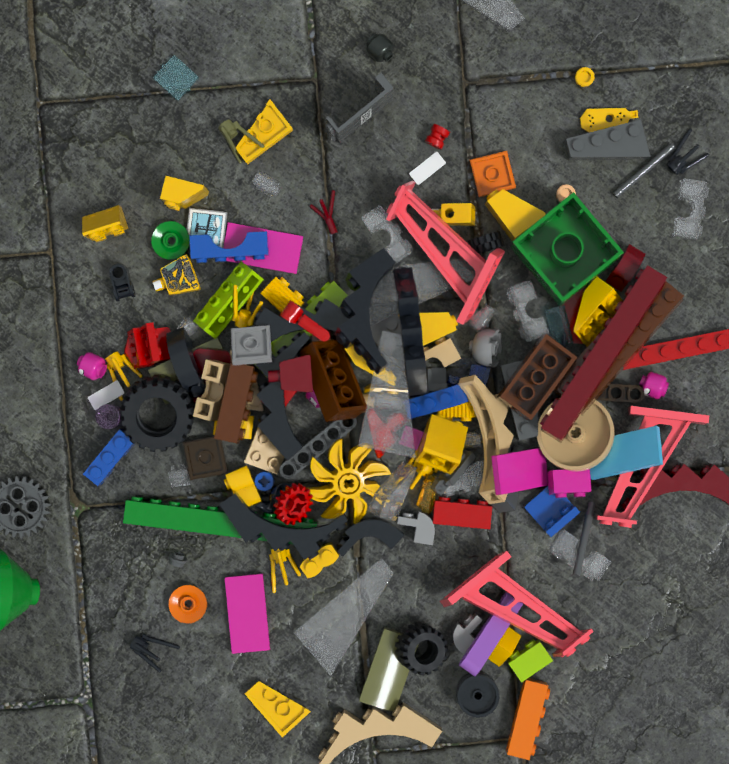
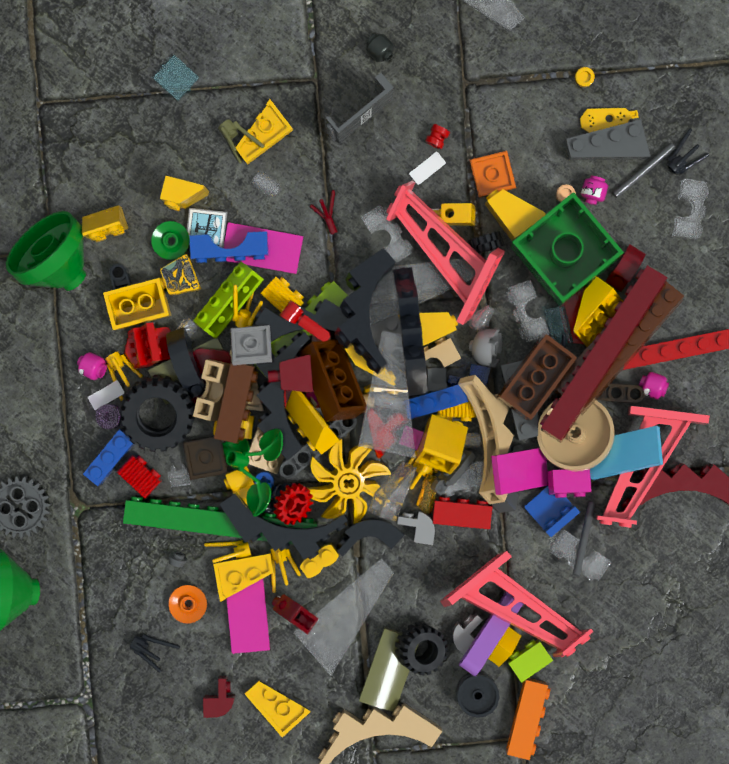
(49, 253): none -> green cone
(137, 304): none -> yellow slope
(140, 476): none -> red brick
(218, 704): none -> dark red brick
(237, 457): none -> green plant
(240, 573): none -> yellow wing
(241, 551): none -> yellow plant
(289, 610): none -> dark red torso
(310, 422): none -> yellow slope
(594, 190): none -> dark pink head

